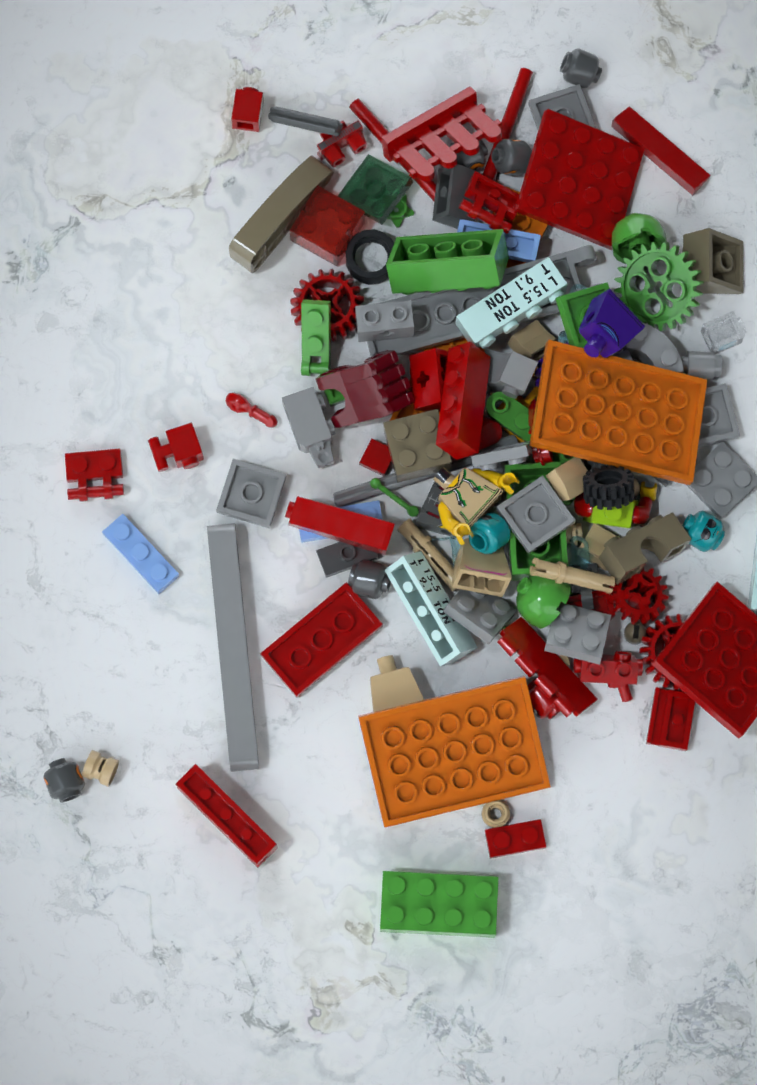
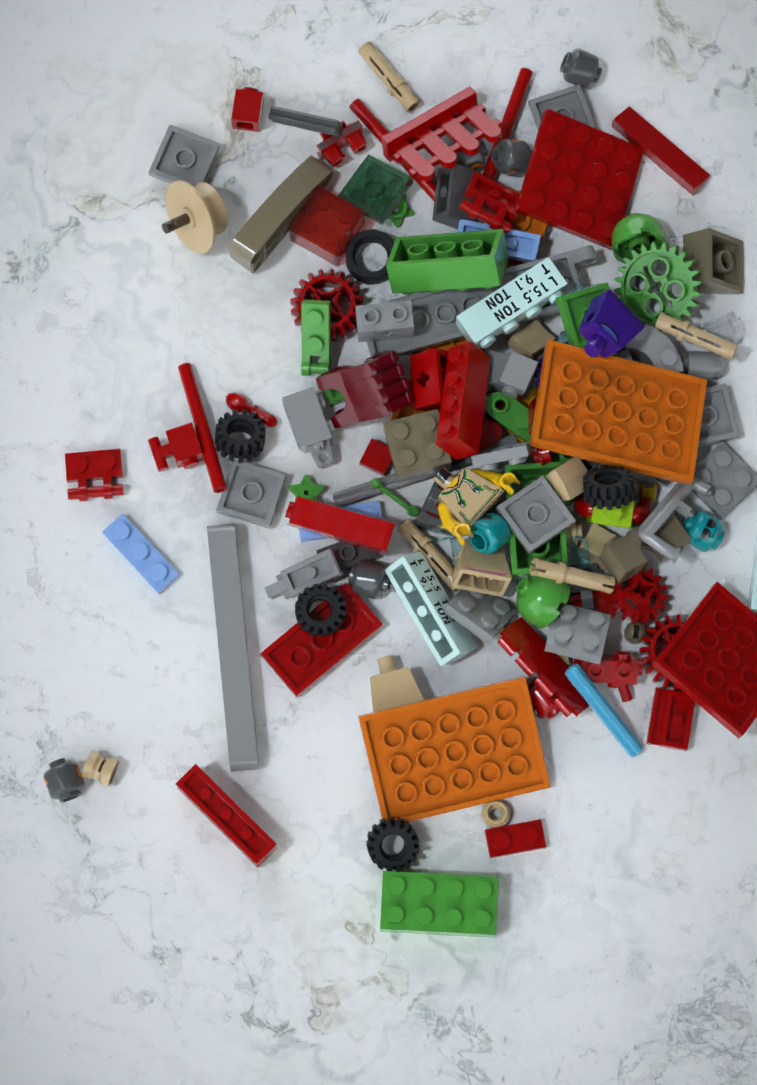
(184, 157): none -> light grey plate
(195, 214): none -> tan piece
(202, 428): none -> red piece
(242, 423): none -> black tyre
(306, 485): none -> bright green plate
(314, 570): none -> light grey hinge
(326, 594): none -> black tyre
(396, 85): none -> tan pin
(397, 860): none -> black tyre
(603, 710): none -> medium azure axle
(665, 324): none -> tan pin
(665, 509): none -> light grey piece

